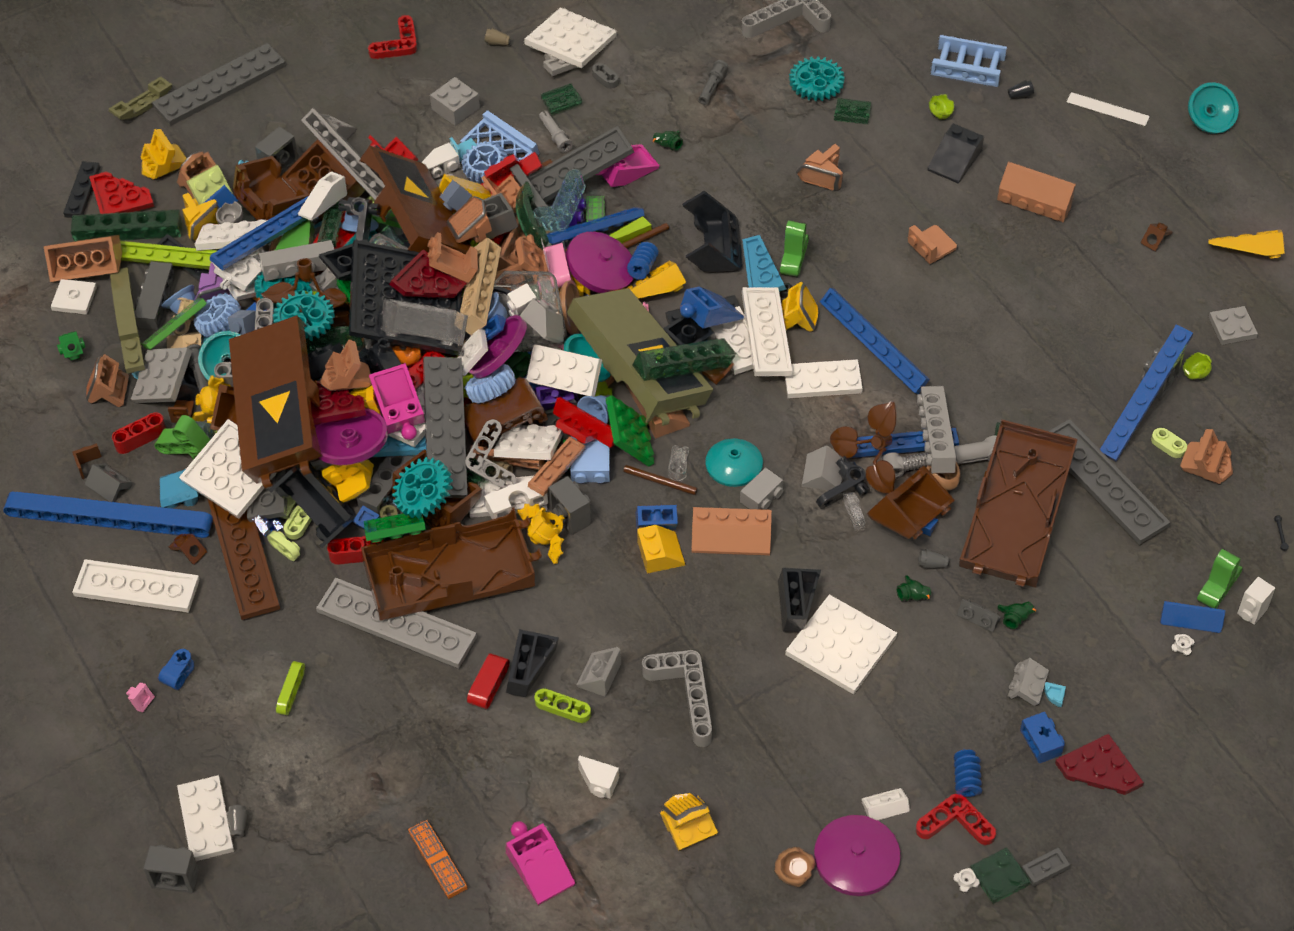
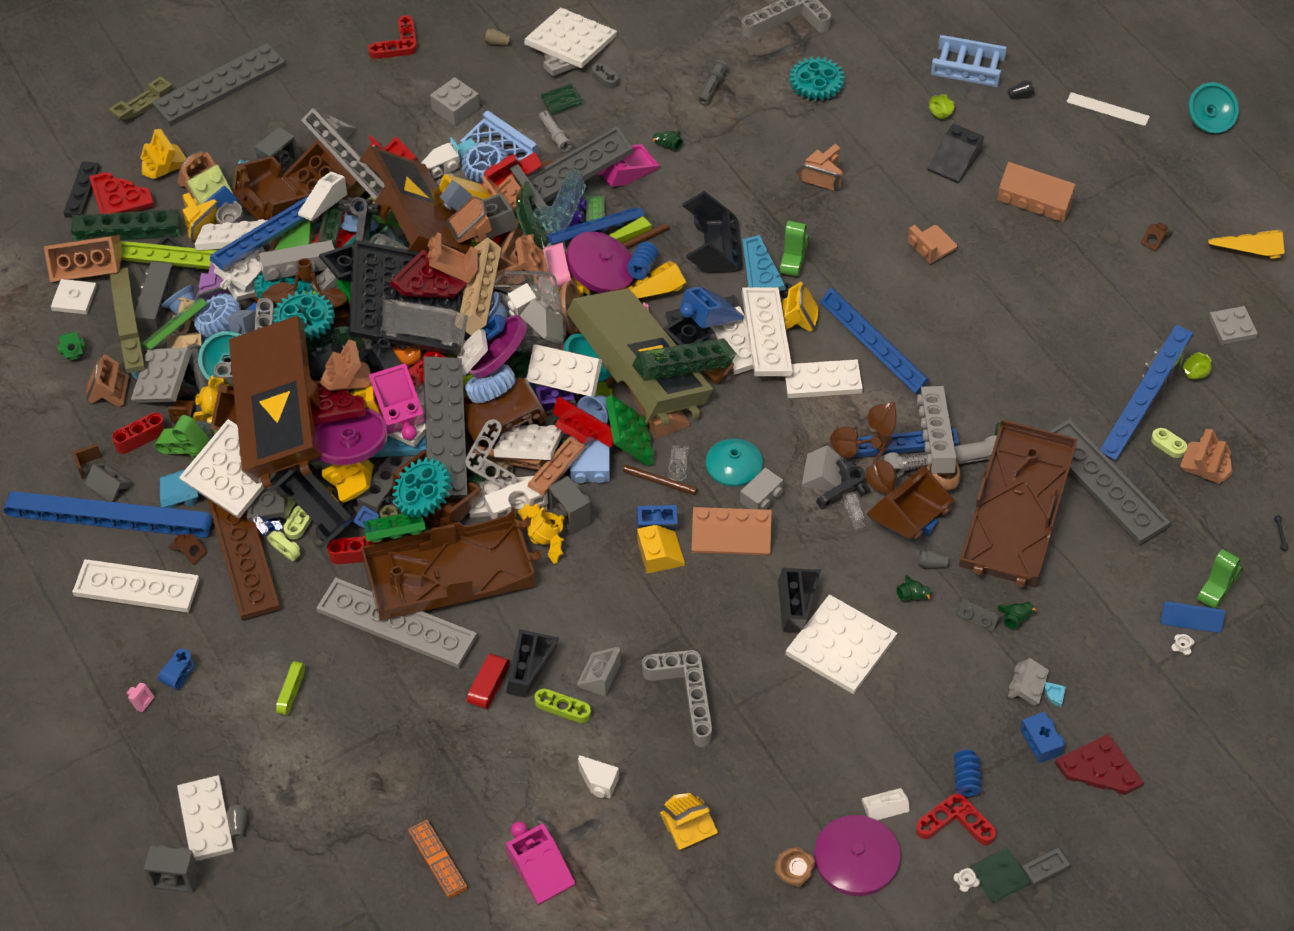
(852, 111): clear green plate -> none
(1256, 600): white brick -> none

